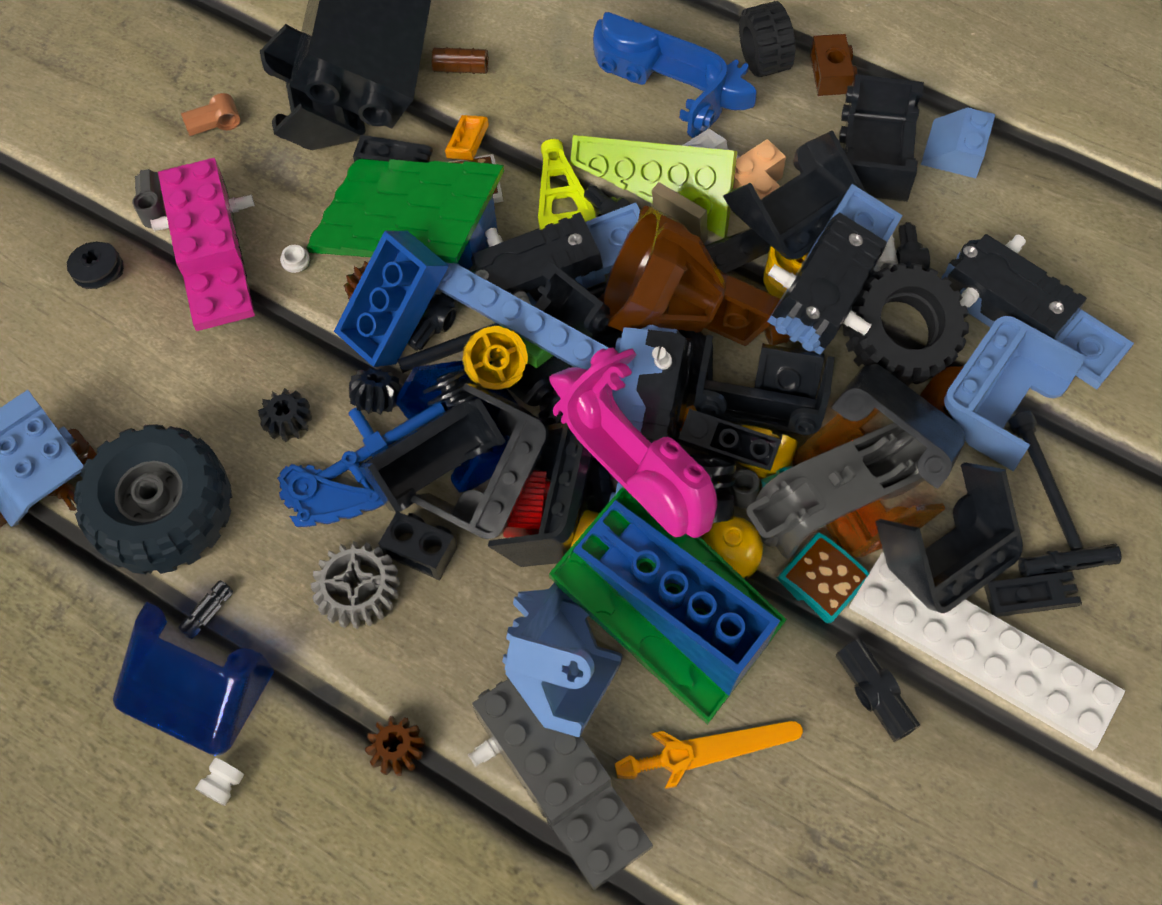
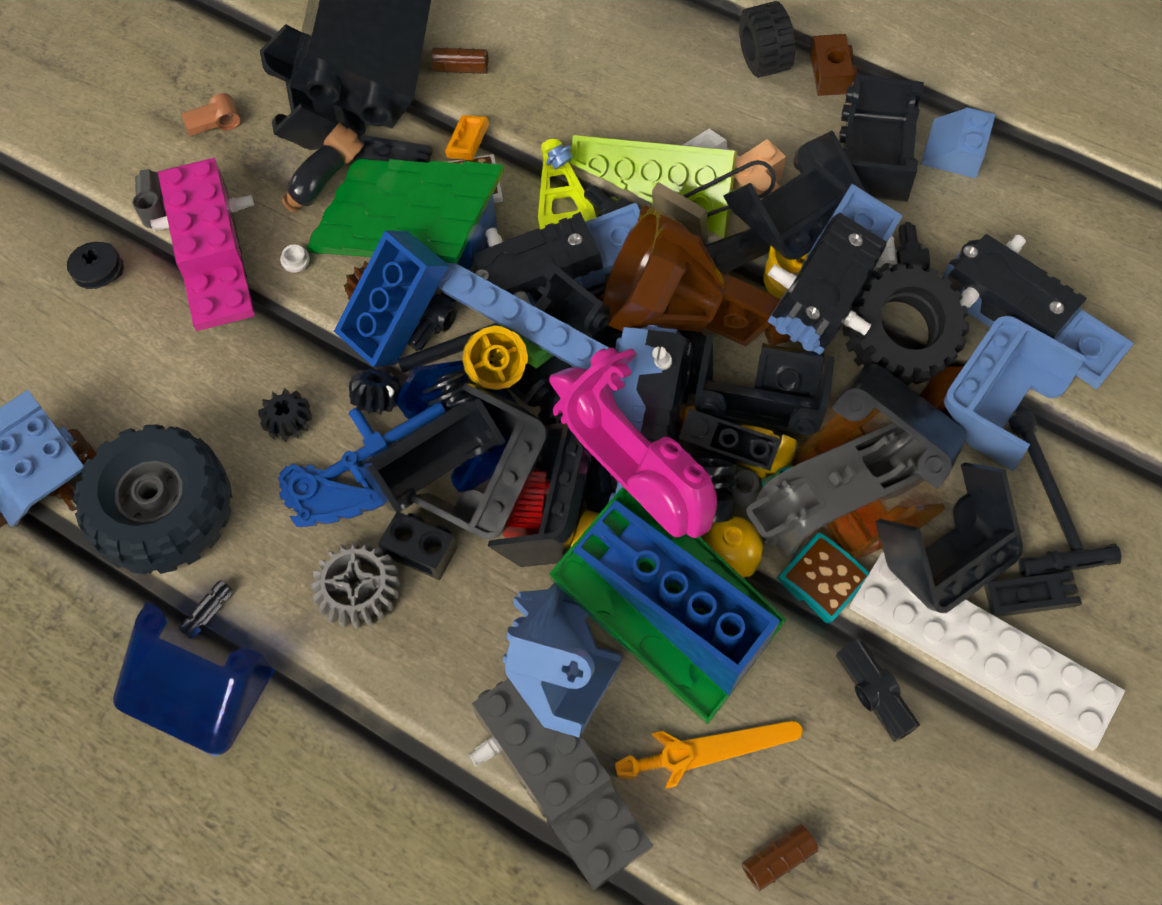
(219, 782): white wheel -> none
(320, 167): none -> black piece
(405, 751): reddish brown gear -> none
(559, 156): none -> medium blue plate
(638, 51): blue piece -> none
(757, 162): none -> black piece
(779, 857): none -> reddish brown axle

